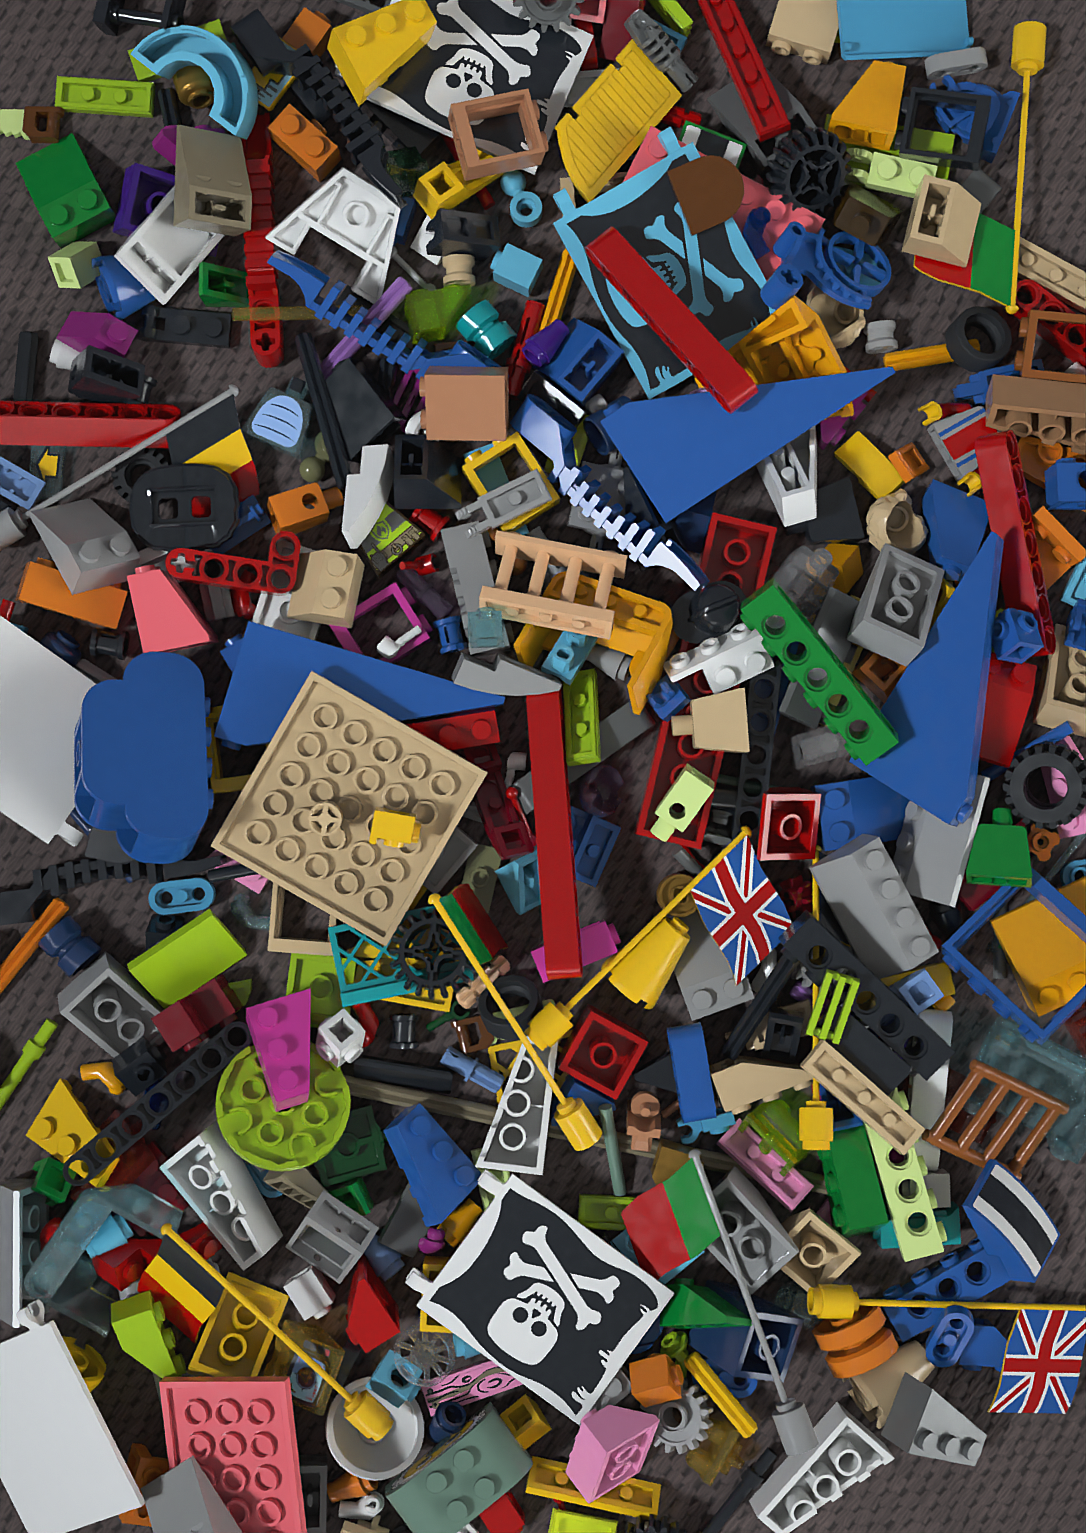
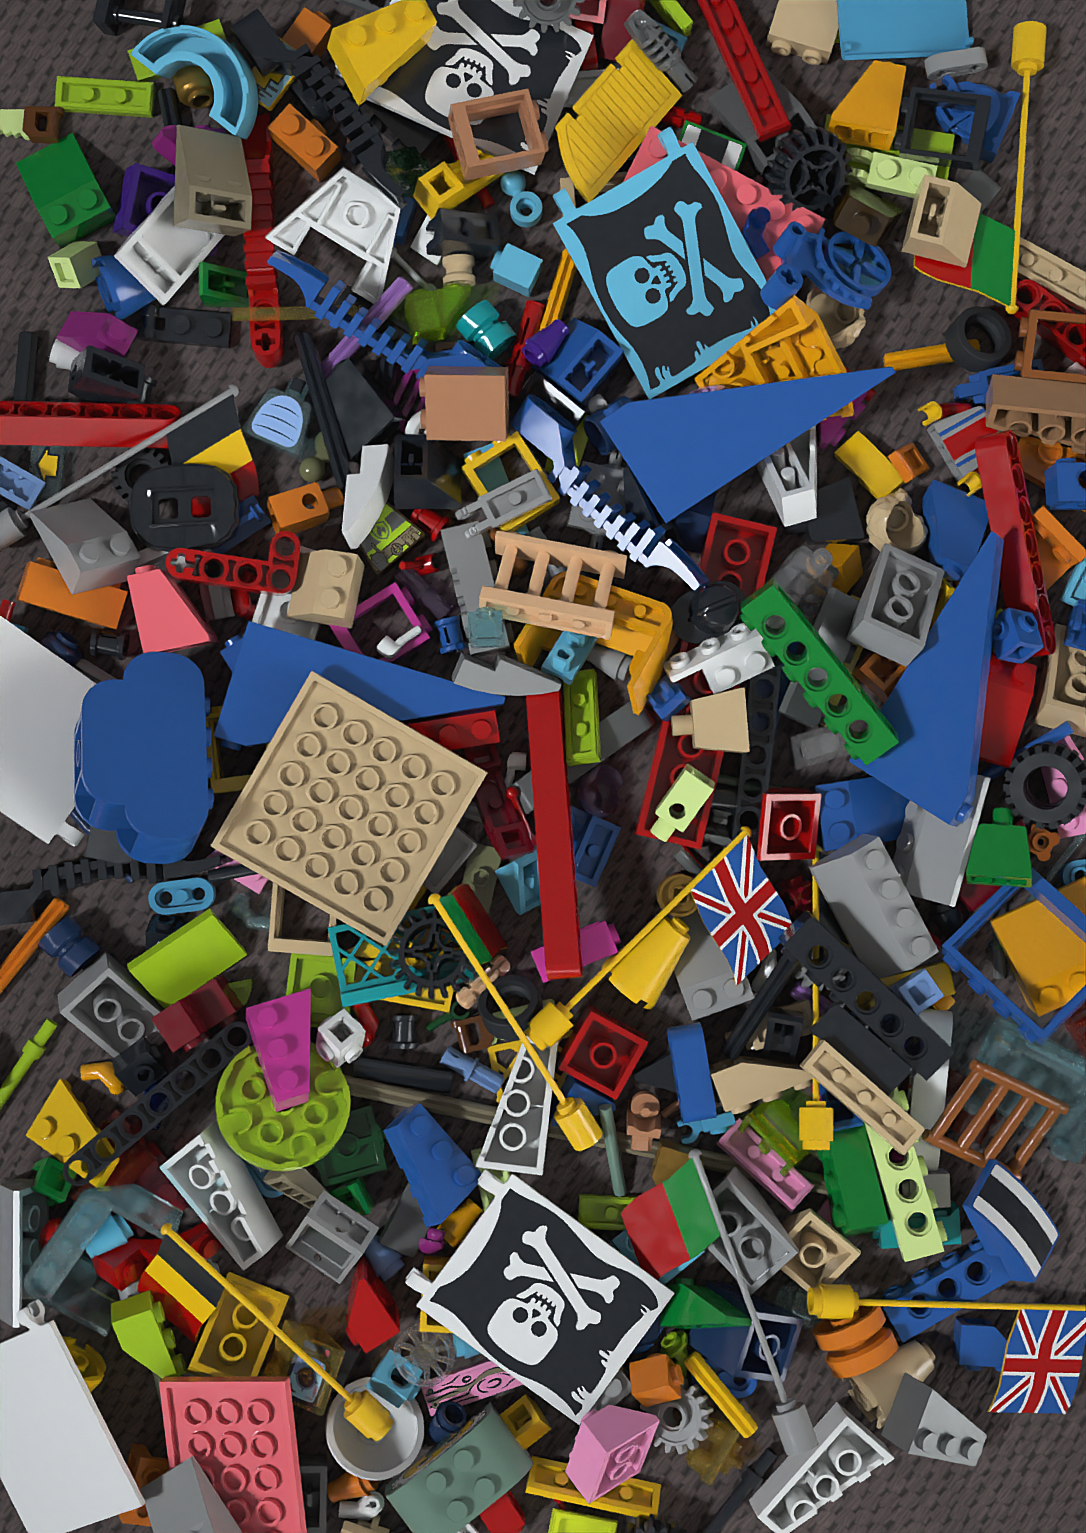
(310, 1293): white brick -> none
(319, 823): tan wheel -> none
(394, 827): yellow brick -> none
(671, 320): red beam -> none
(707, 191): reddish brown tile -> none
(824, 1032): lime tile -> none
(880, 337): light grey wheel -> none
(950, 1333): blue plate -> none

